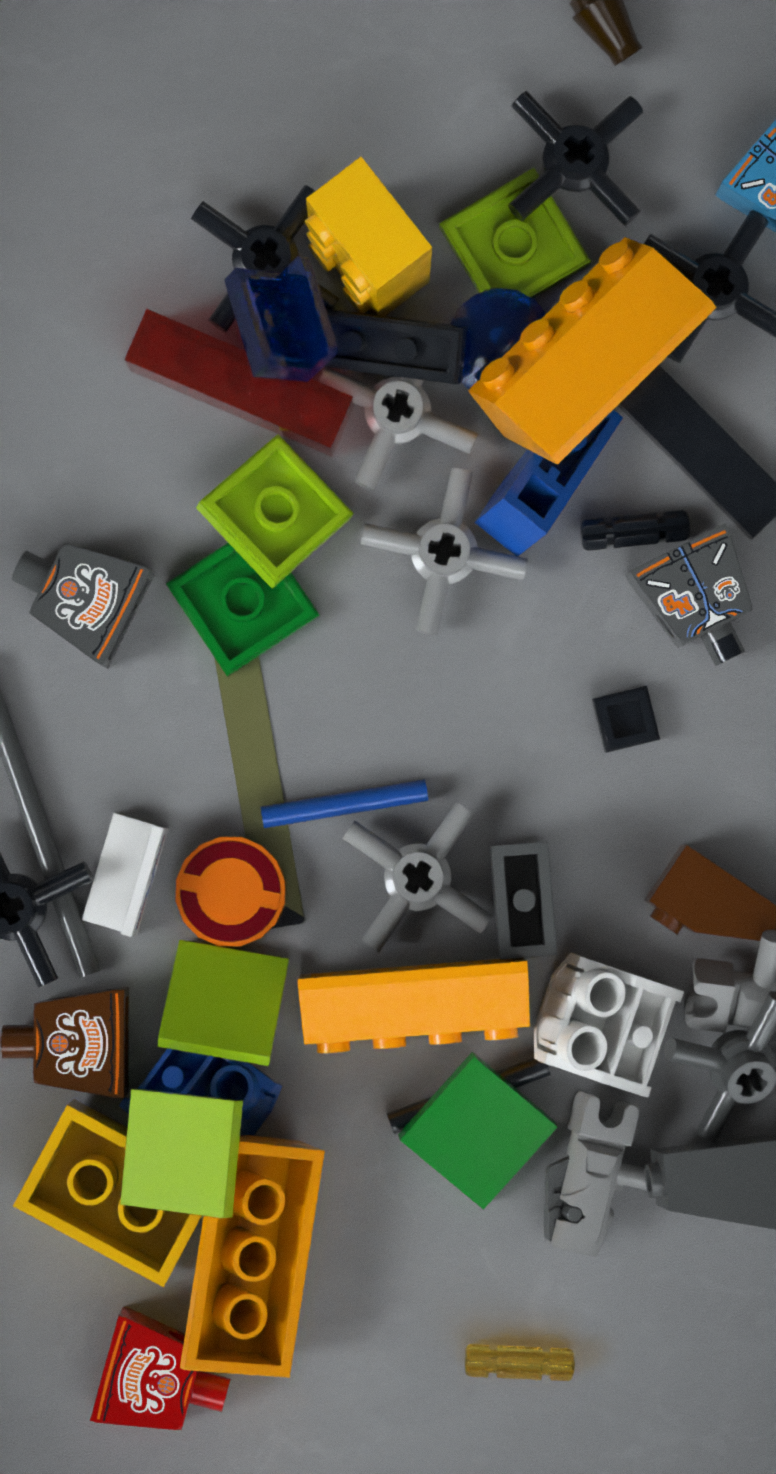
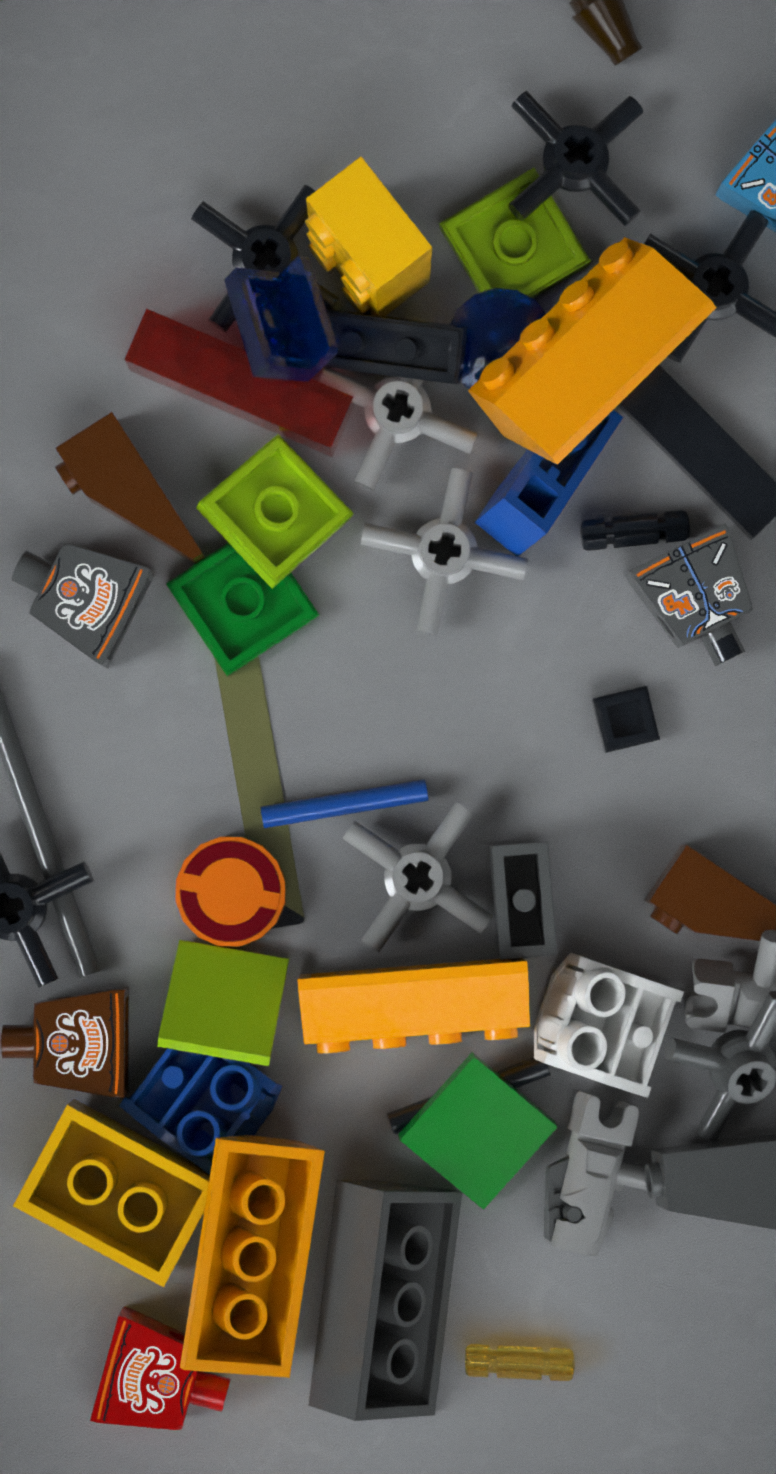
(117, 480): none -> reddish brown slope
(125, 874): white panel -> none
(181, 1153): lime tile -> none
(384, 1300): none -> dark grey slope

